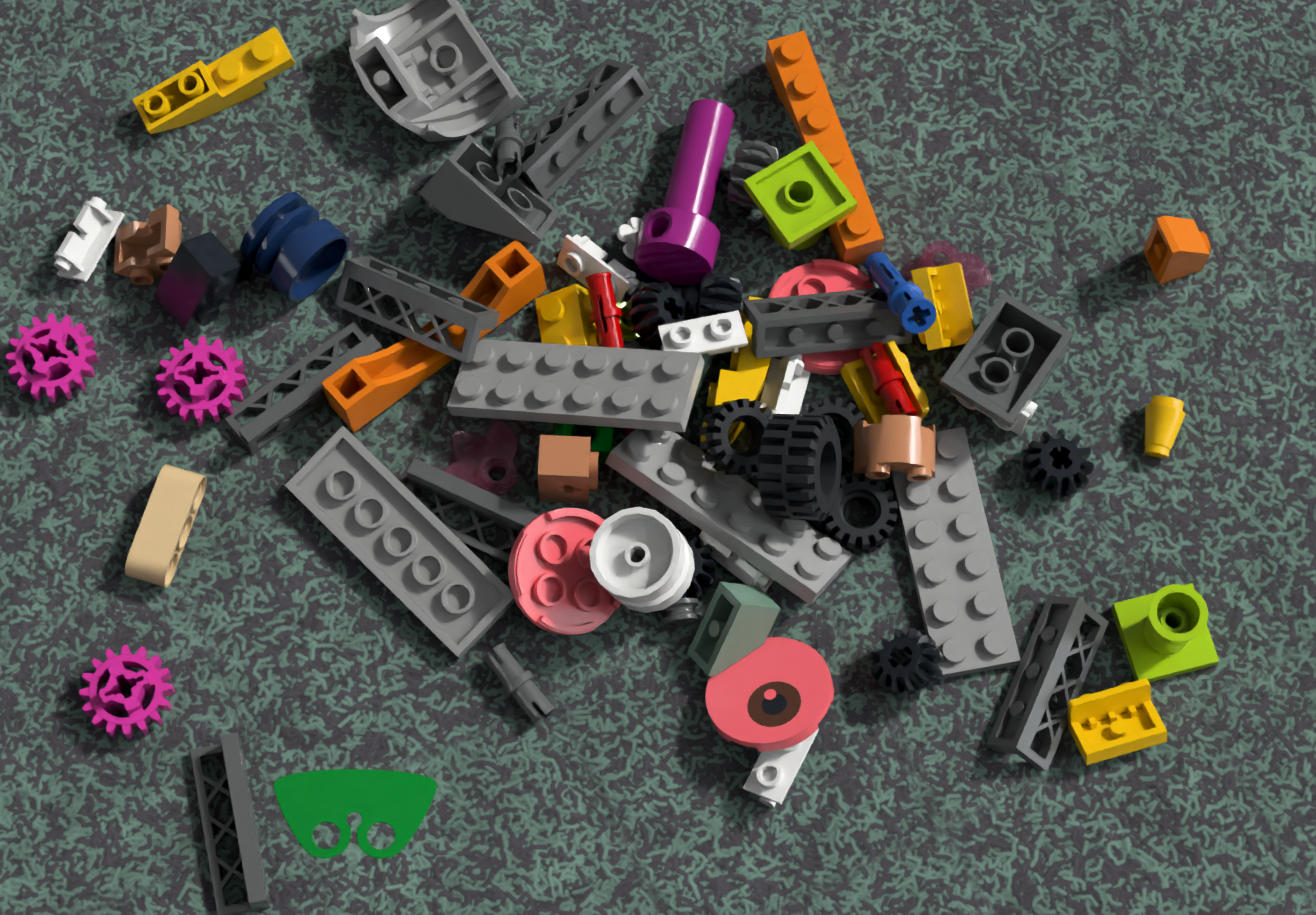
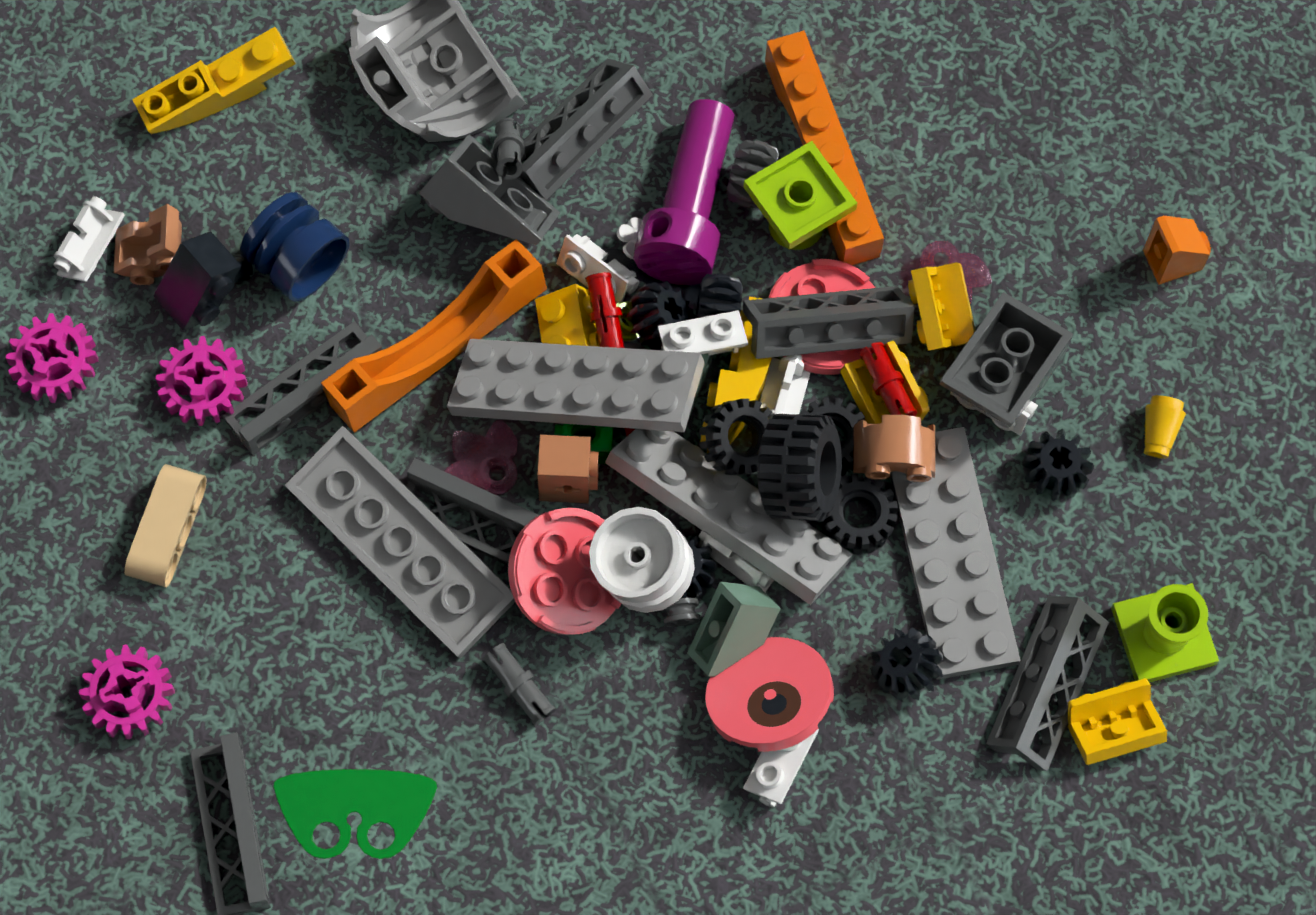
(423, 295): dark grey fence -> none
(903, 296): blue pin -> none

